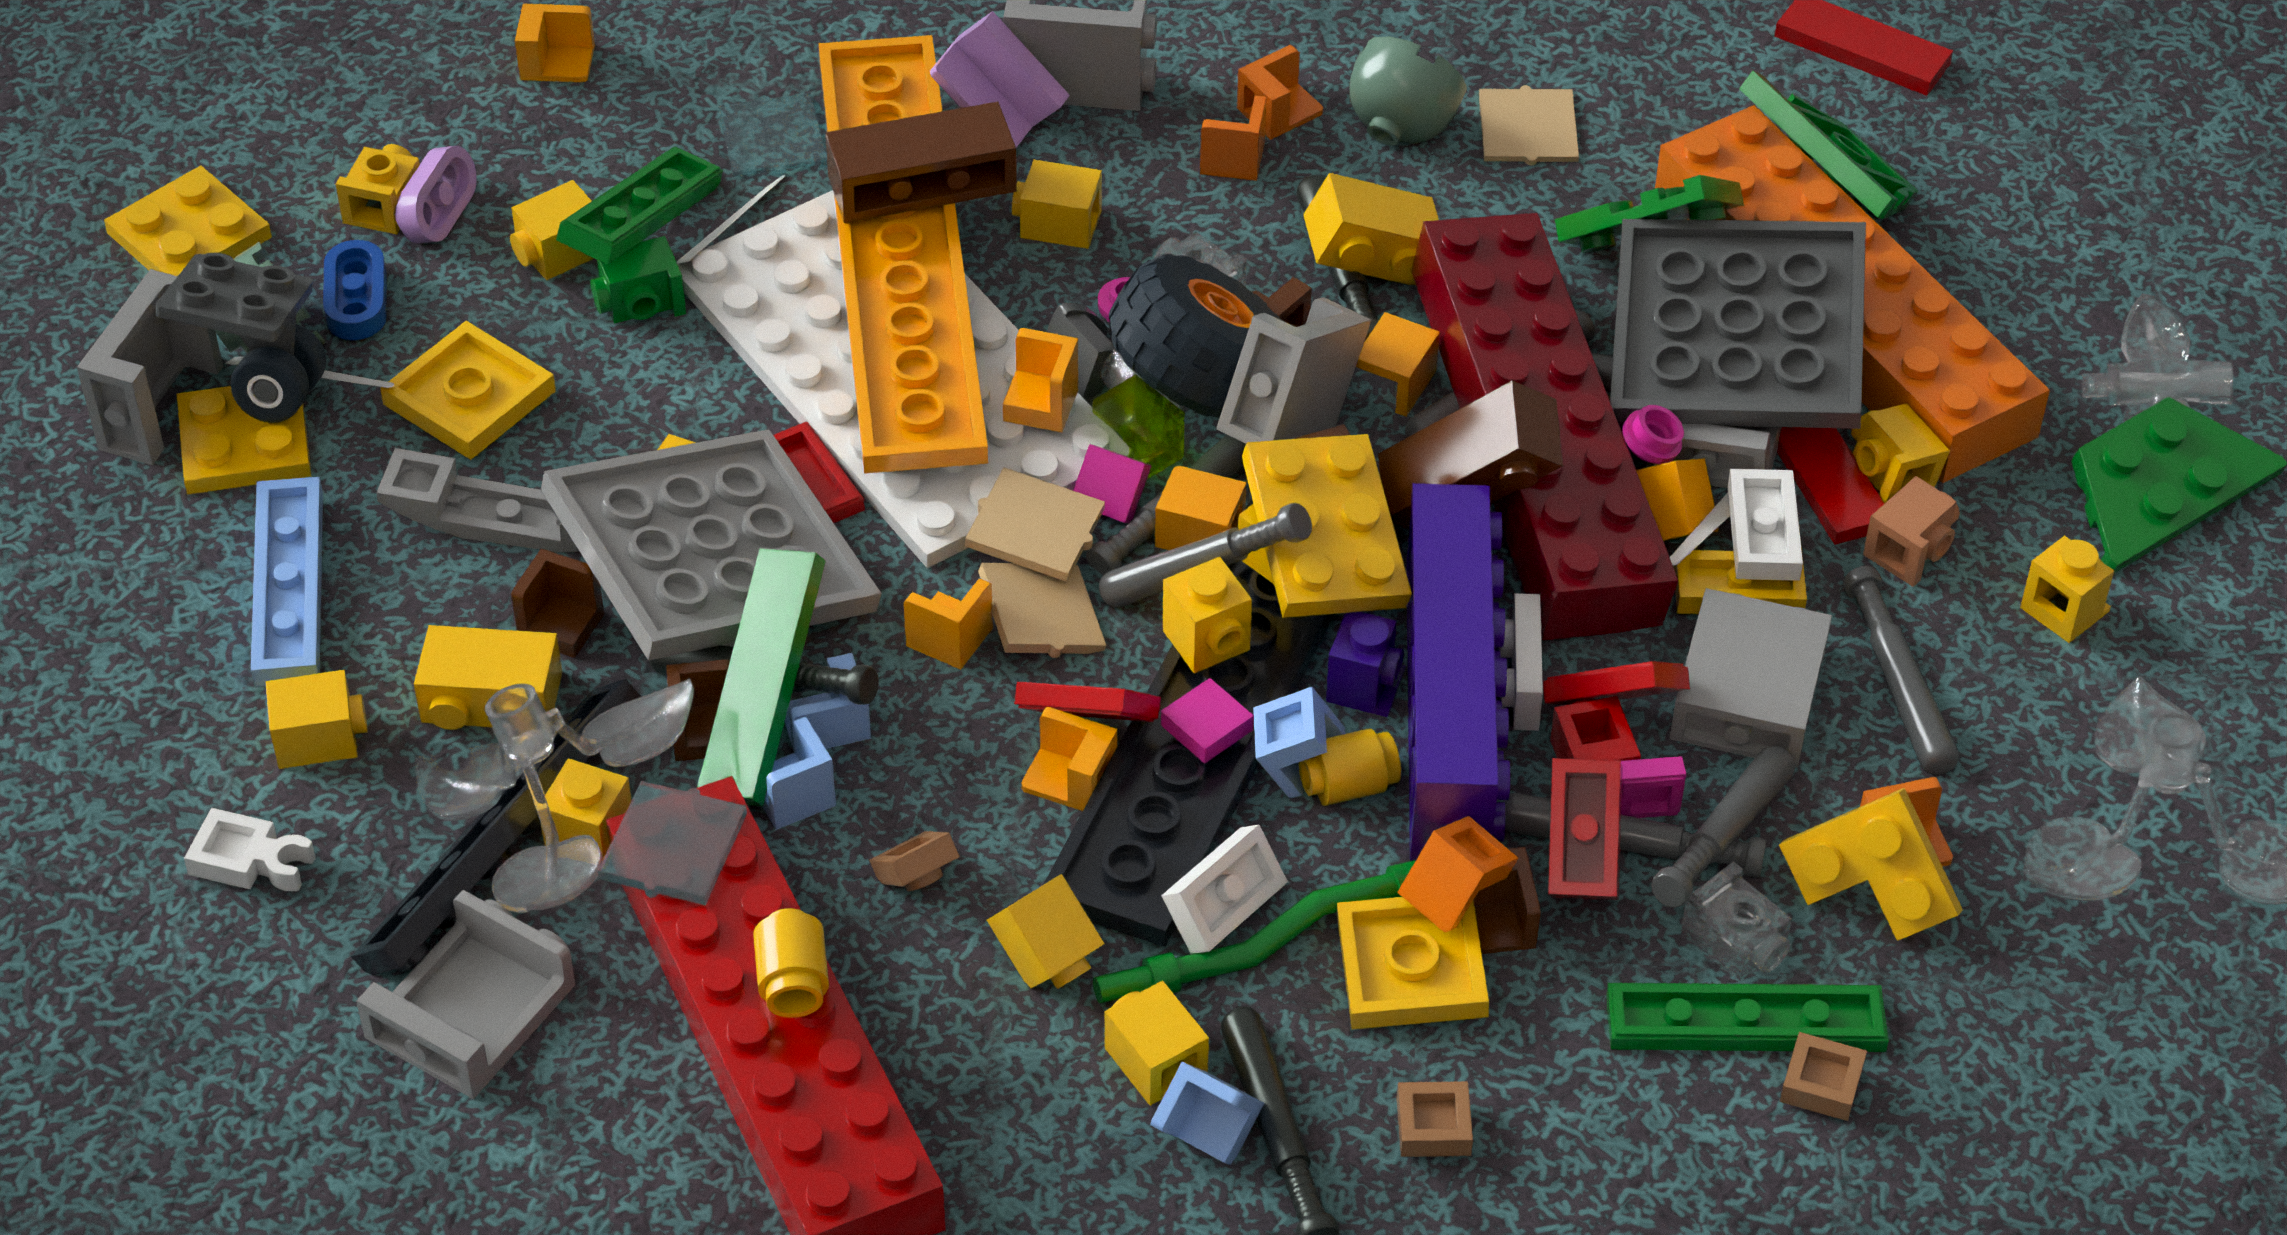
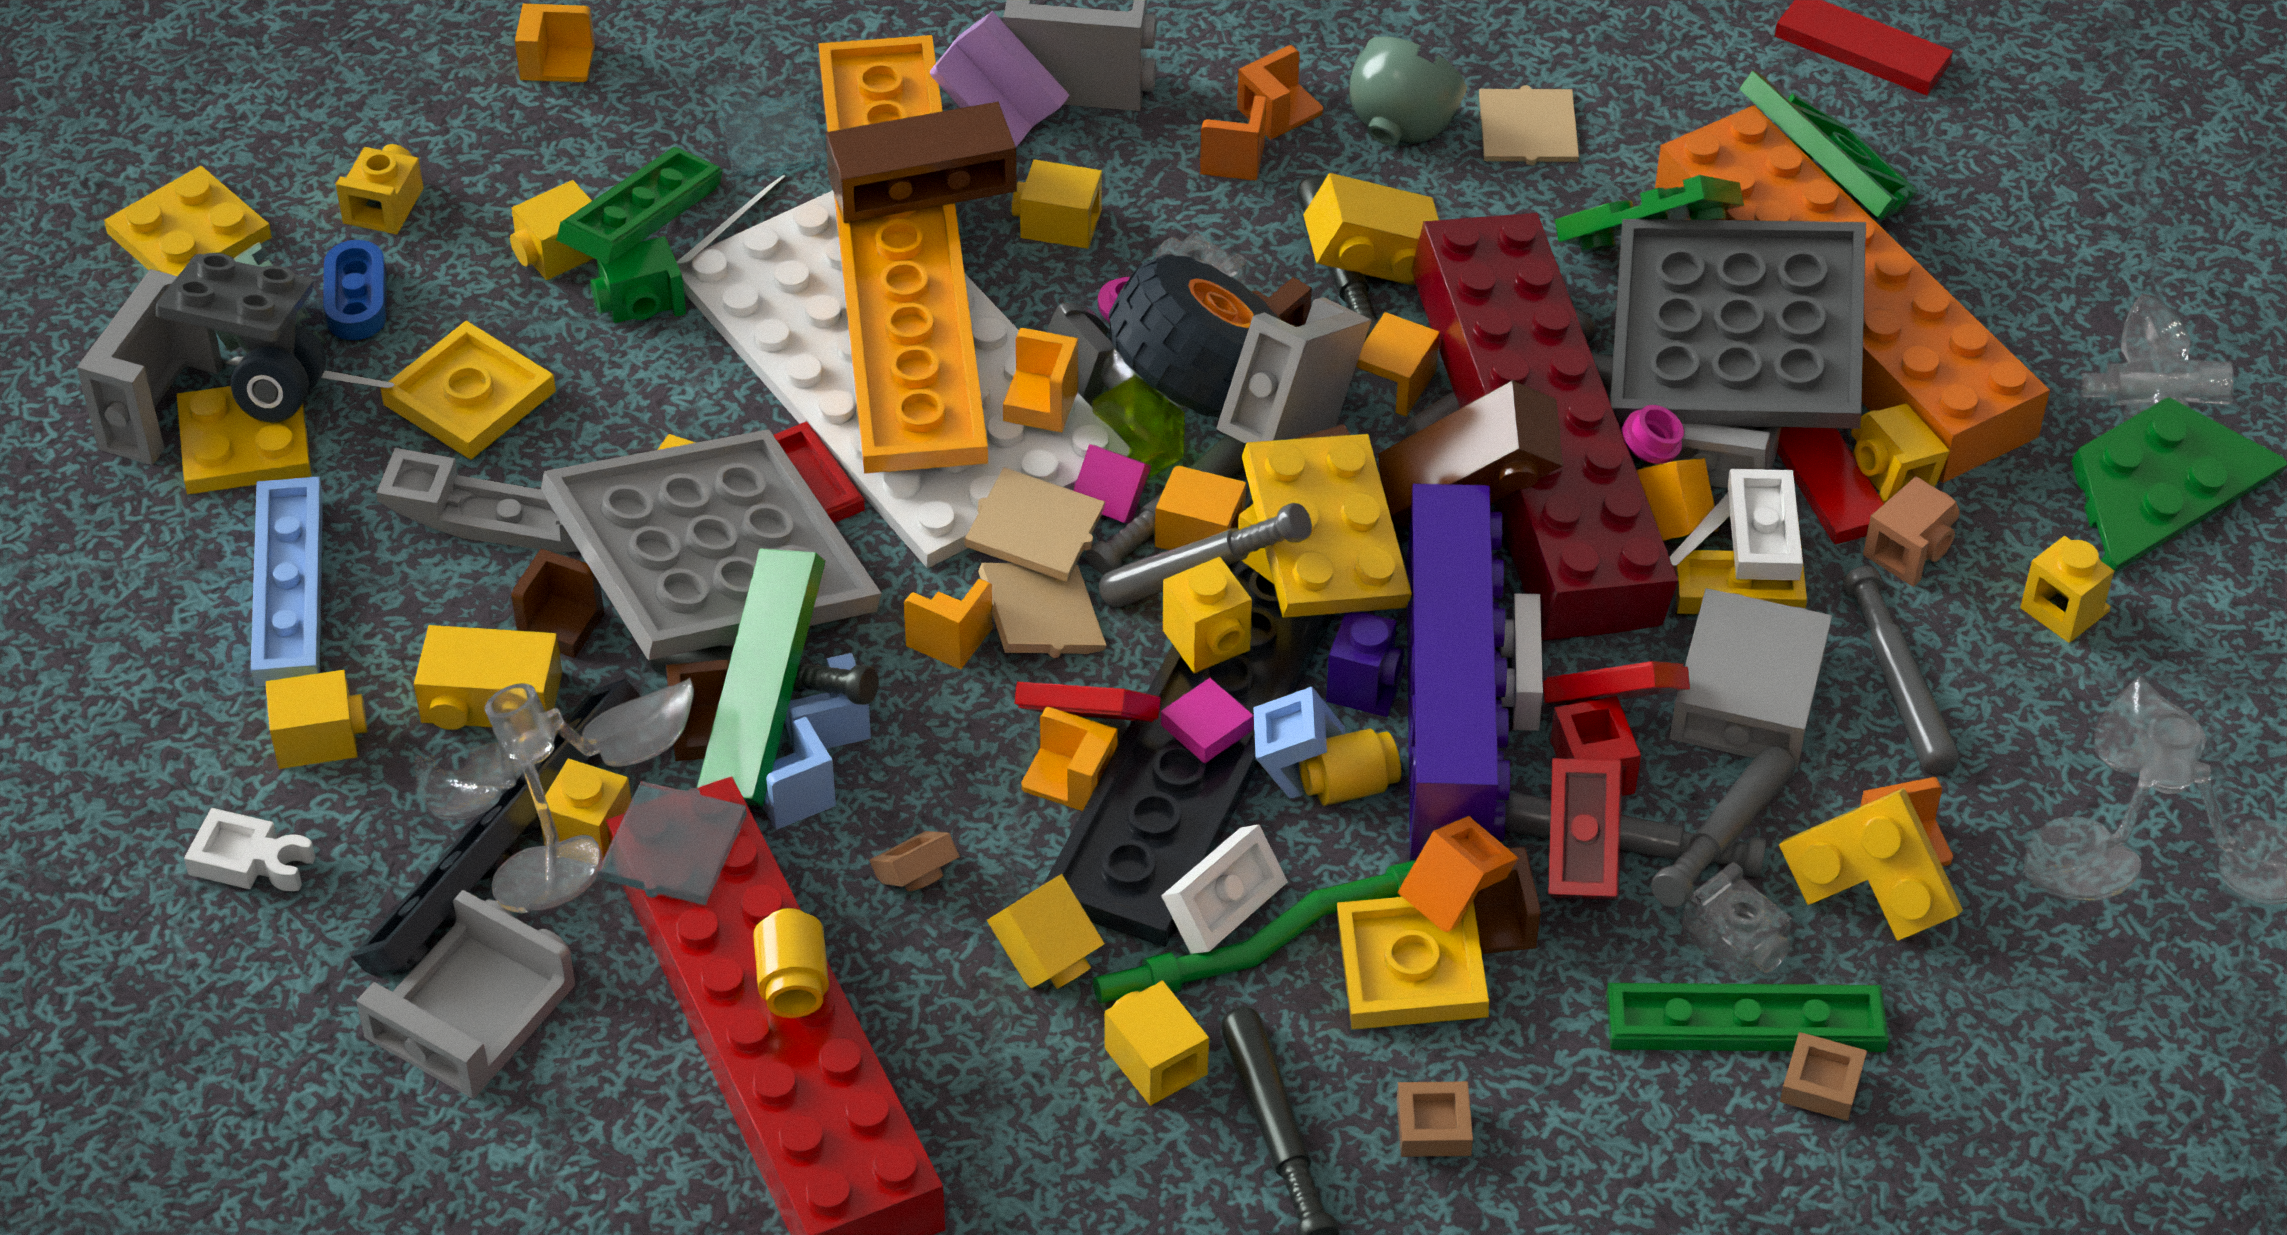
(436, 195): lavender plate -> none
(1207, 1113): light blue panel -> none
(1652, 787): dark pink tile -> none

